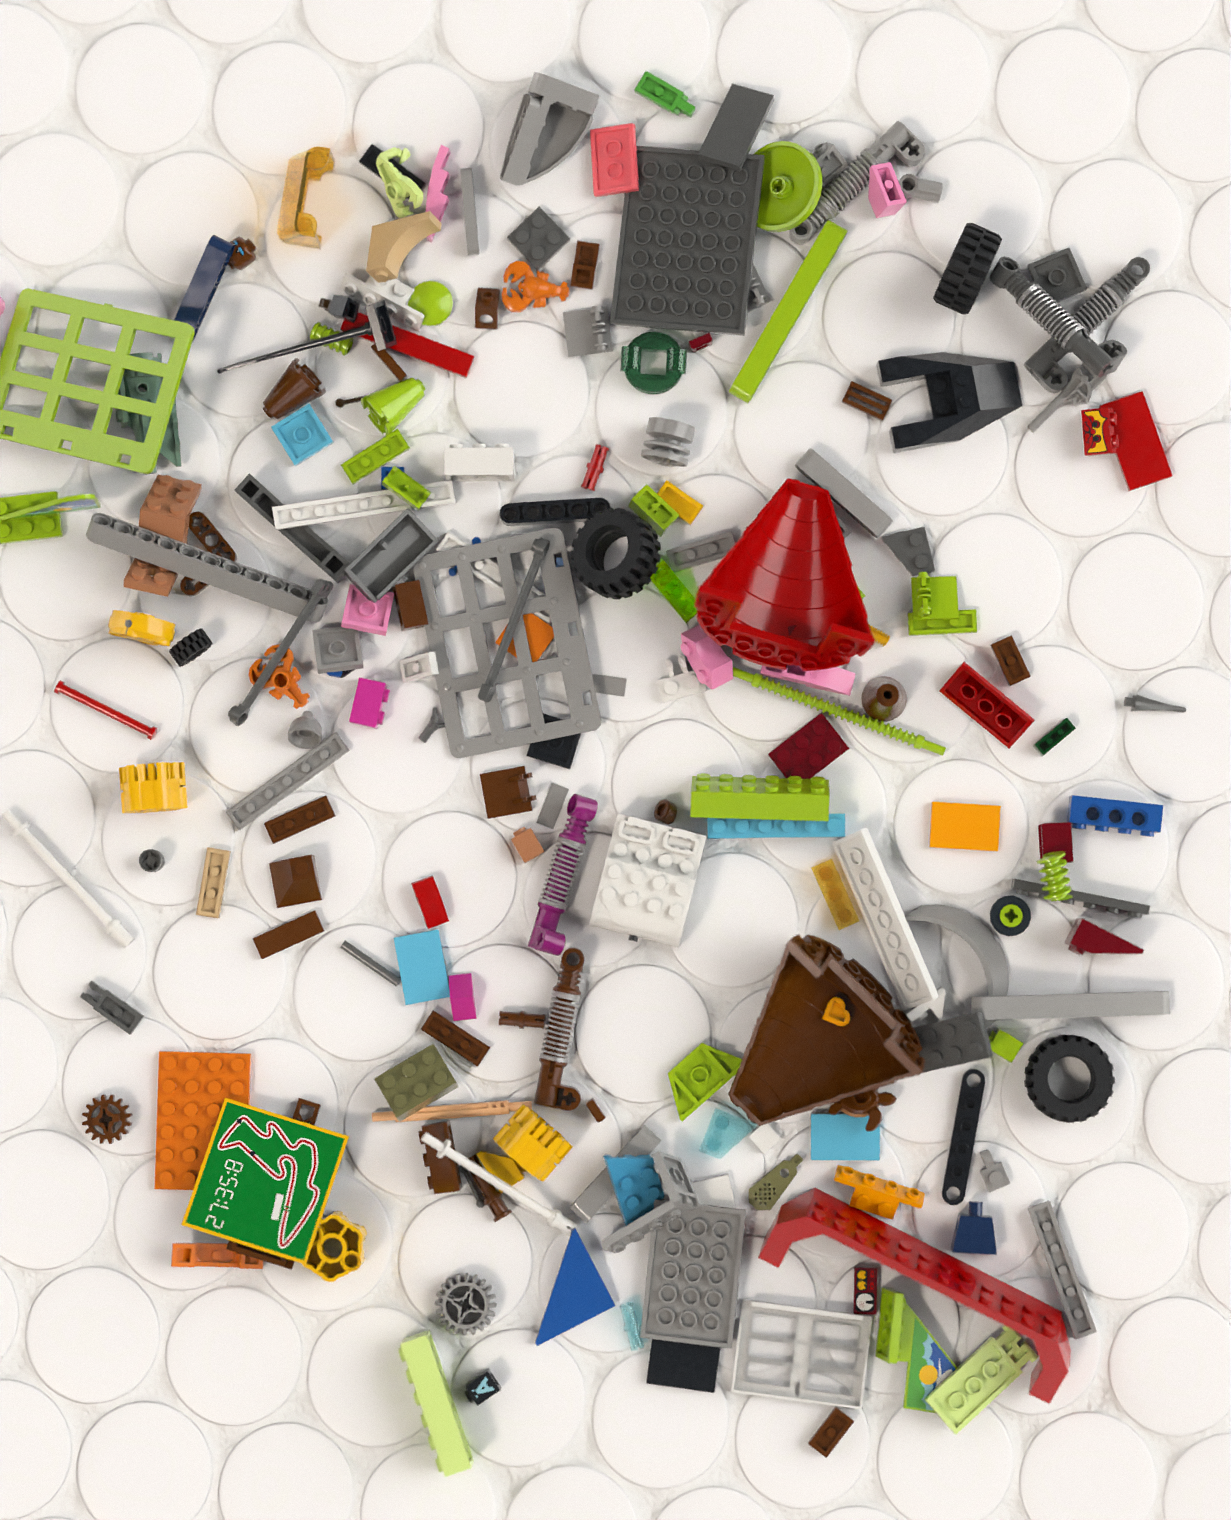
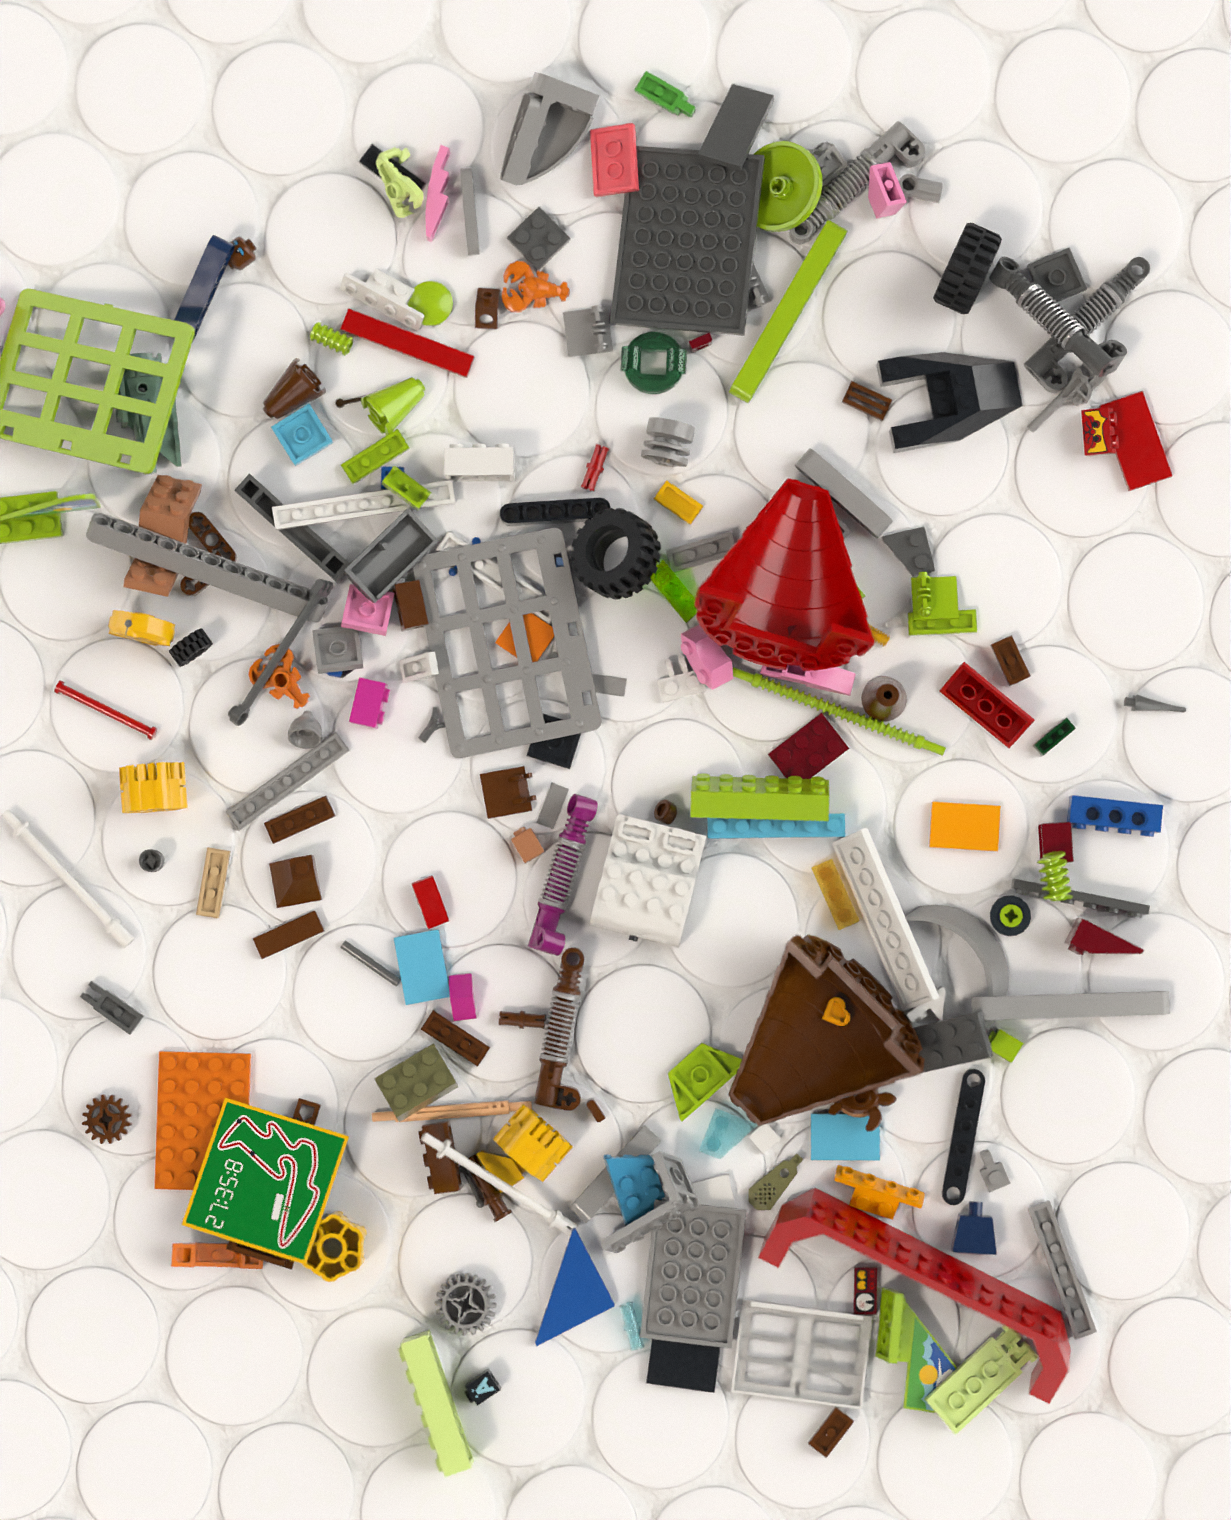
(293, 224): clear yellow windscreen -> none
(341, 307): black piece -> none
(378, 326): black piece -> none
(390, 363): reddish brown tile -> none
(394, 240): tan arch -> none
(540, 549): dark grey hinge -> none
(584, 264): reddish brown slope -> none
(653, 509): lime hinge -> none
(1100, 1084): black tyre -> none

